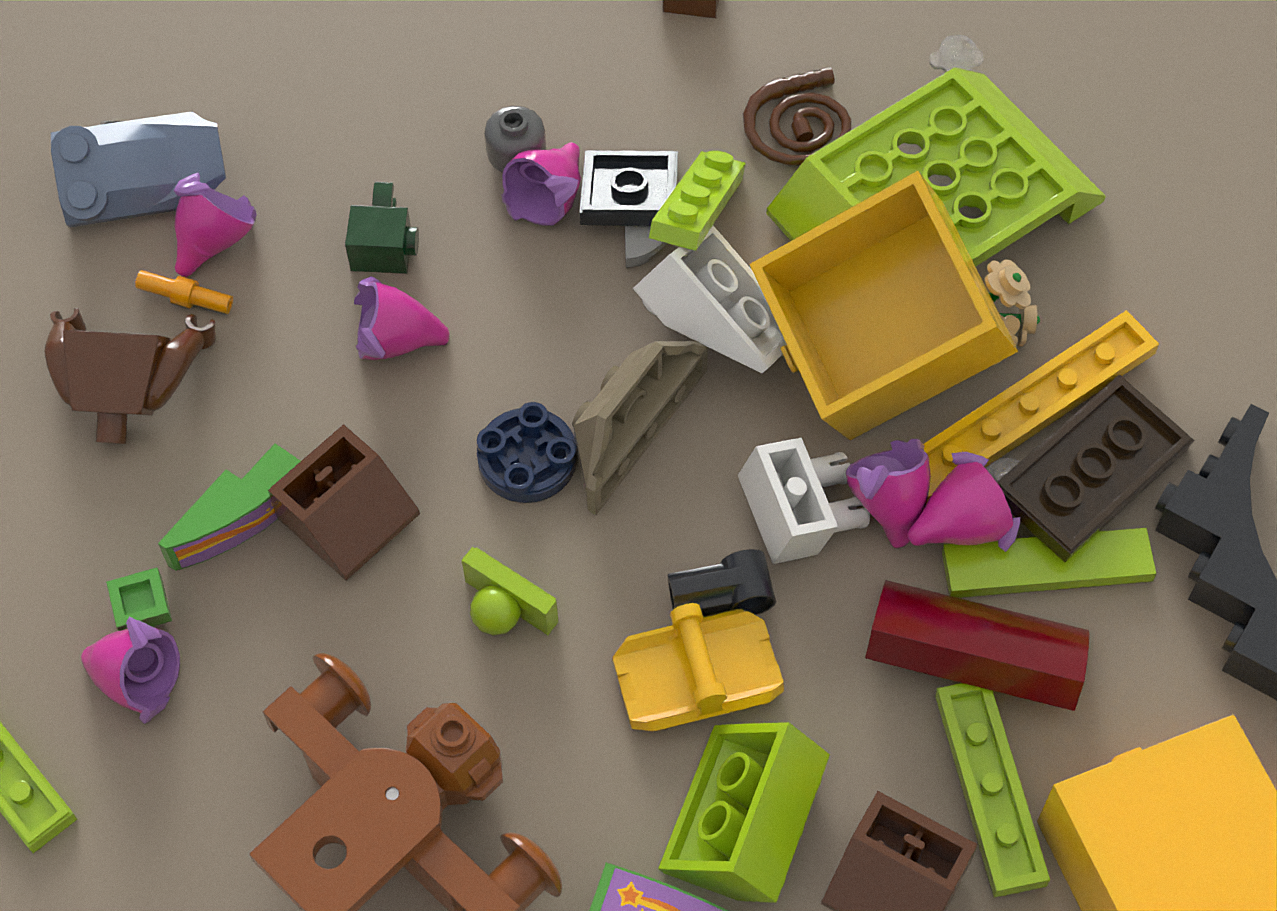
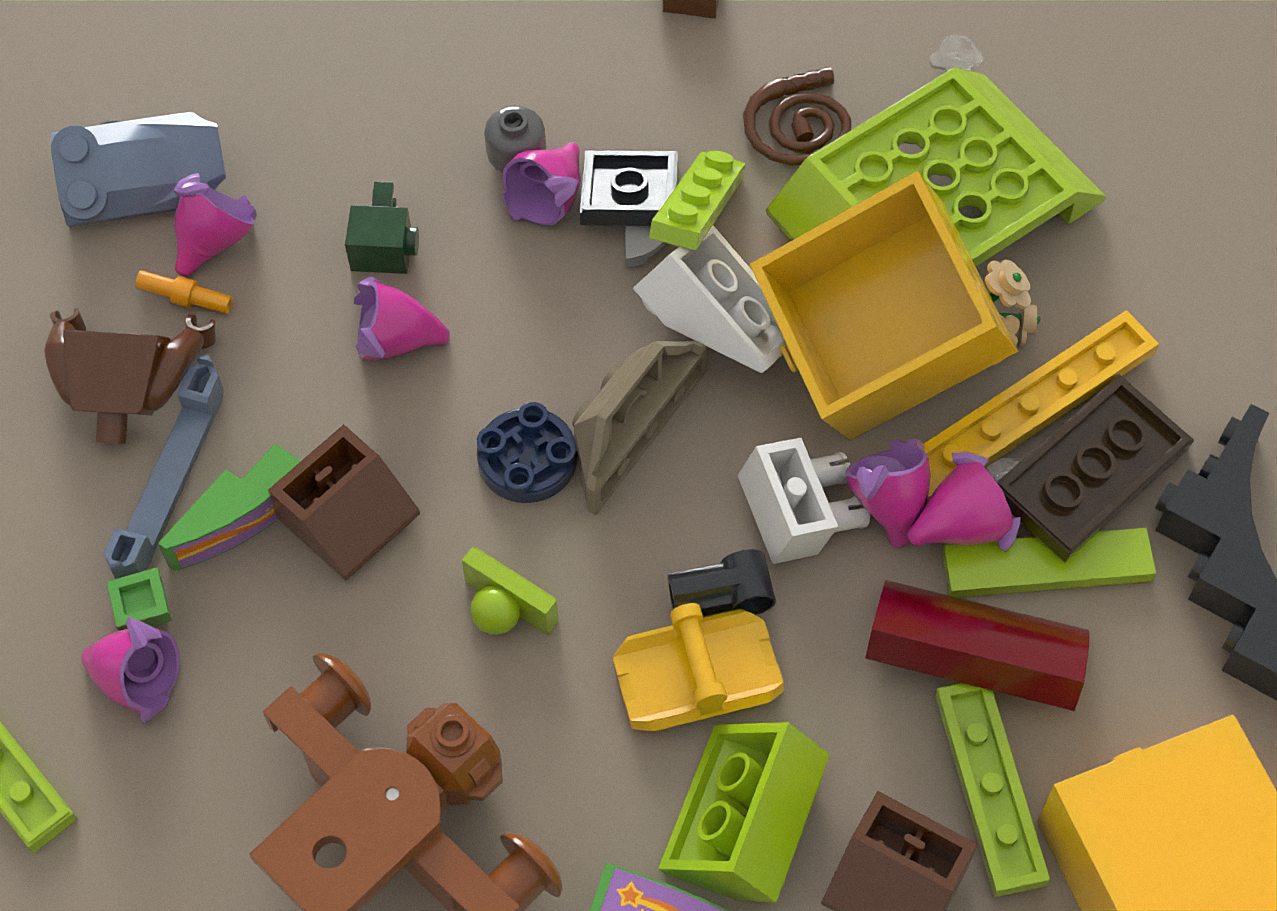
(200, 397): none -> sand blue piece

